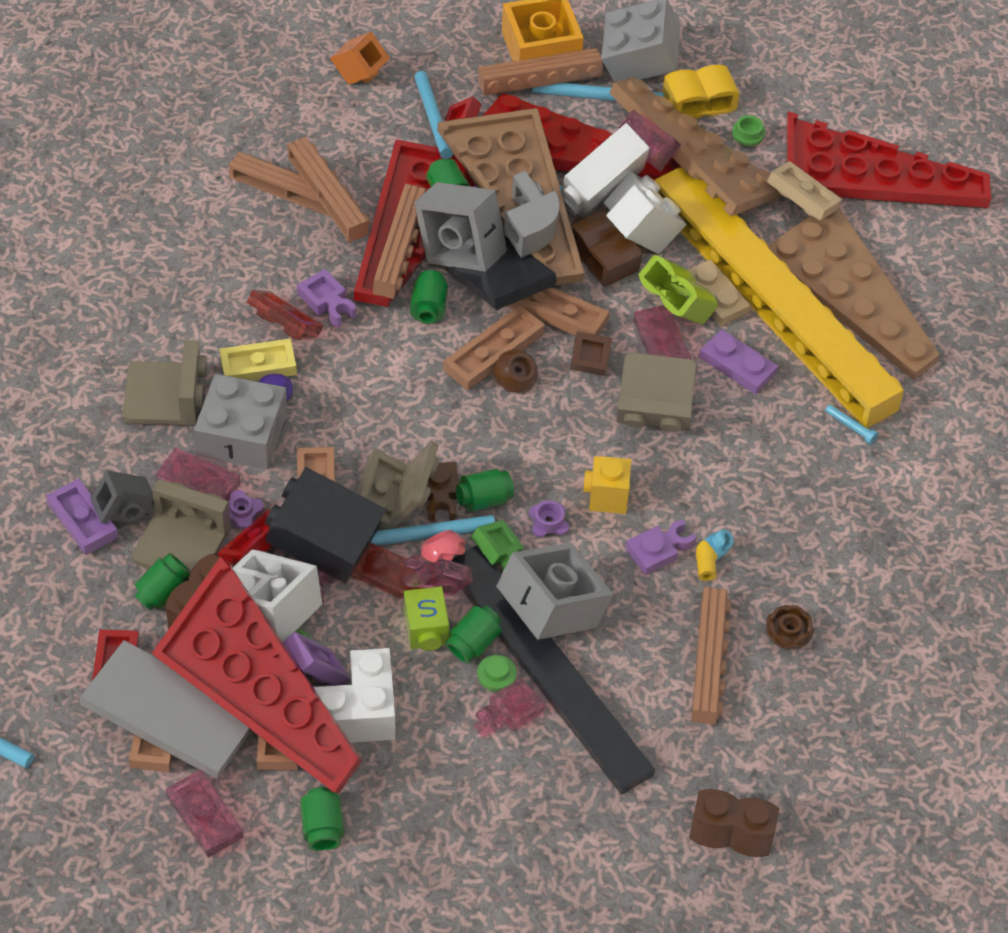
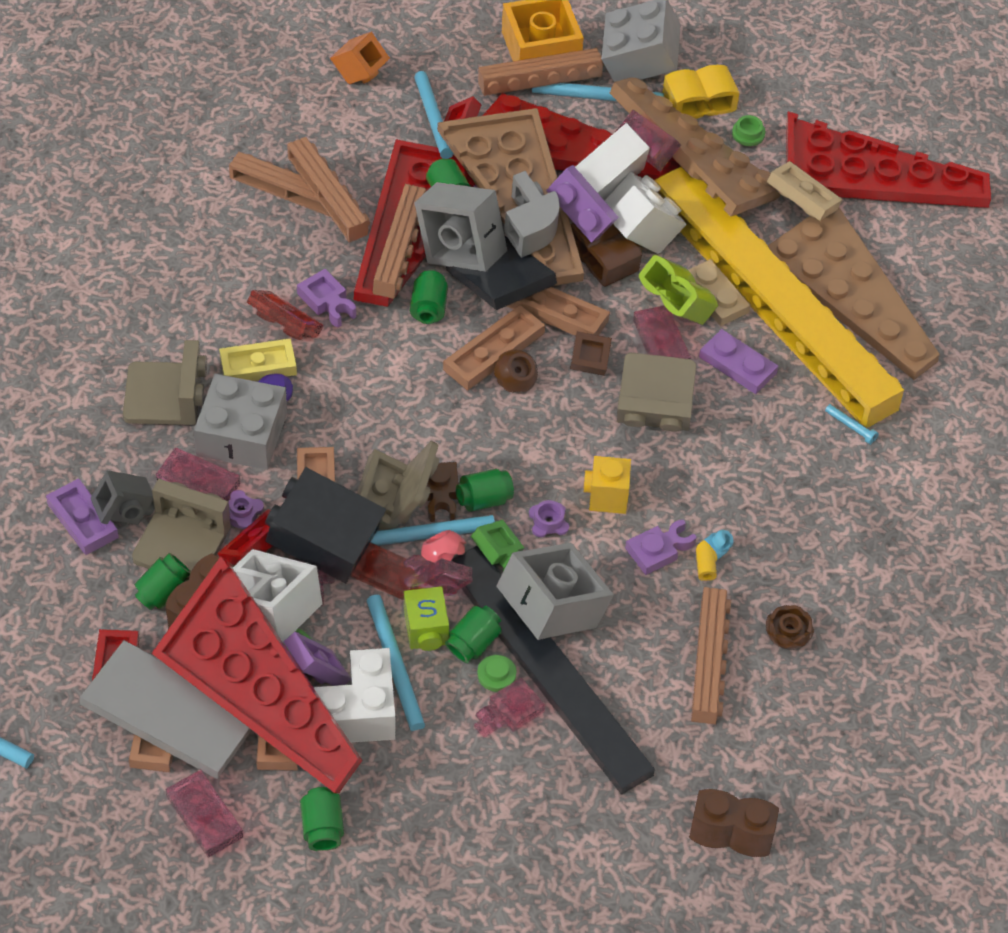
(398, 668): none -> medium azure bar
(583, 203): none -> medium lavender plate

